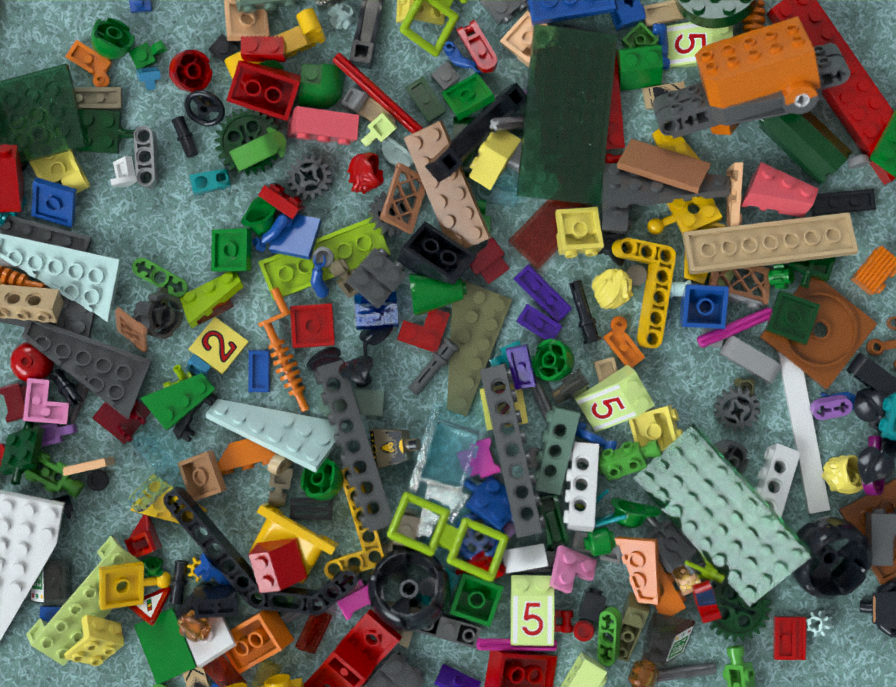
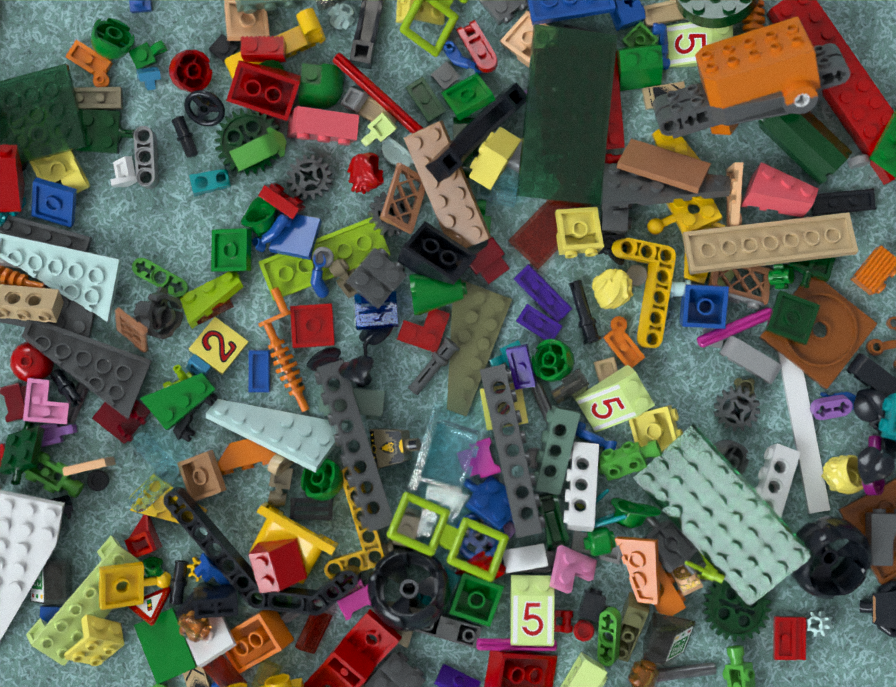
(507, 123): light grey axle -> none
(705, 602): red leg -> none

